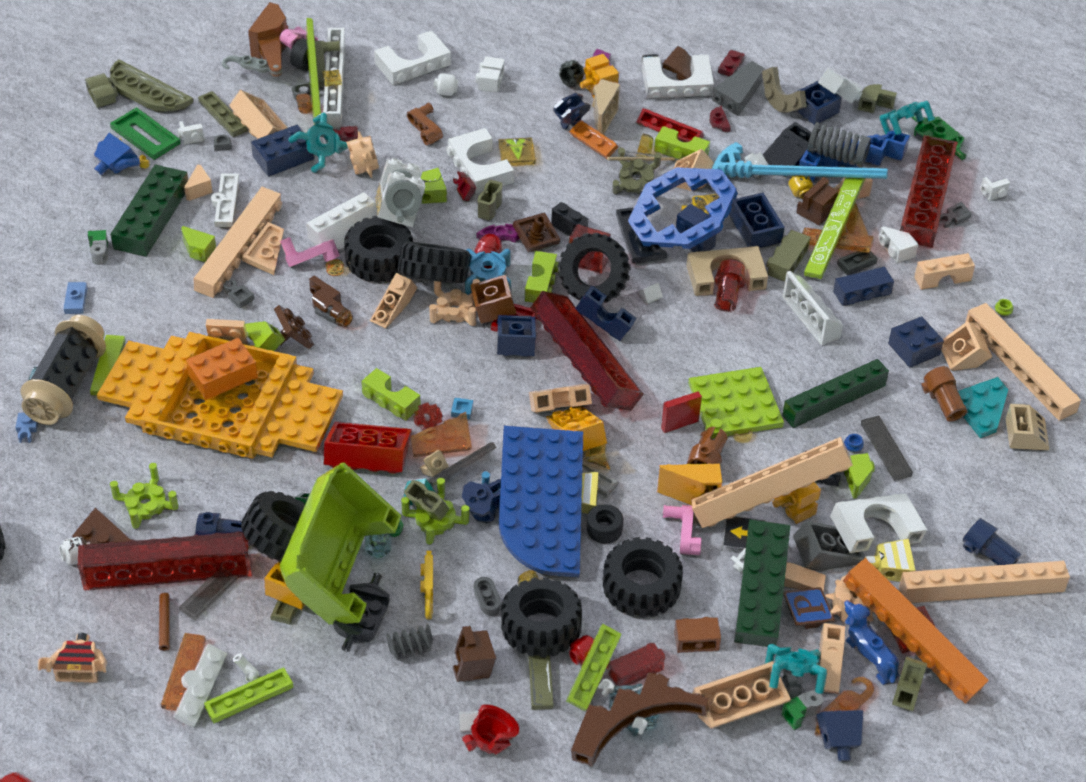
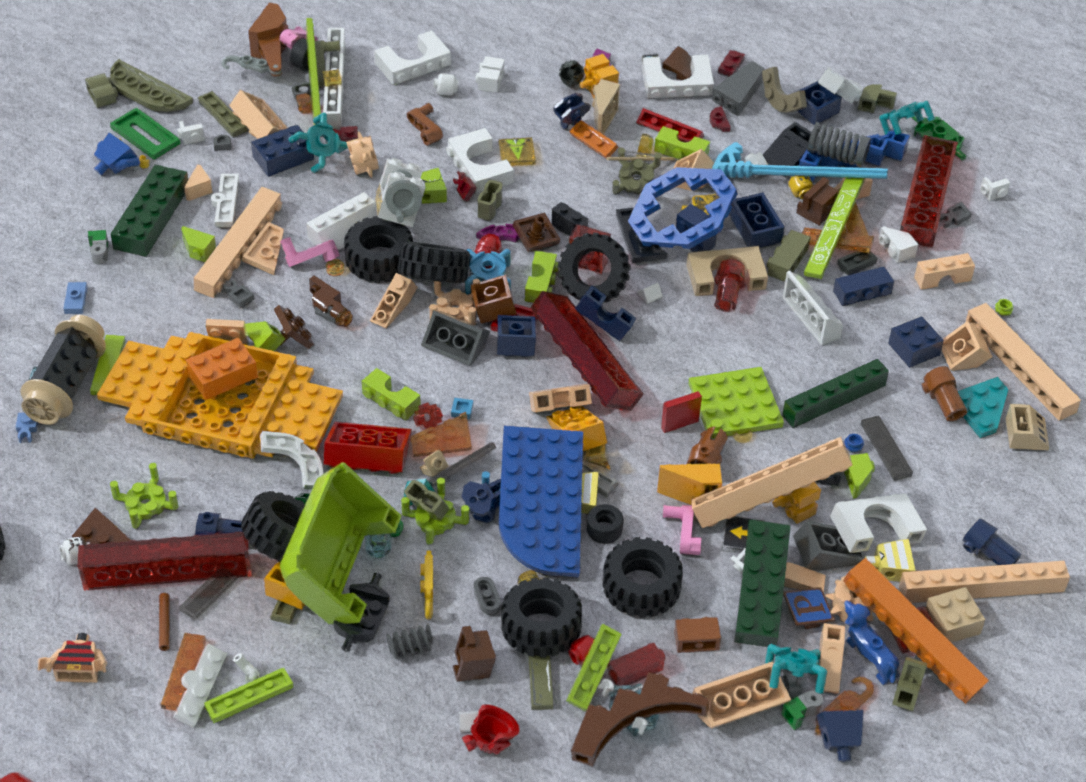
(295, 448): none -> white plate
(455, 337): none -> dark grey slope
(955, 614): none -> tan brick

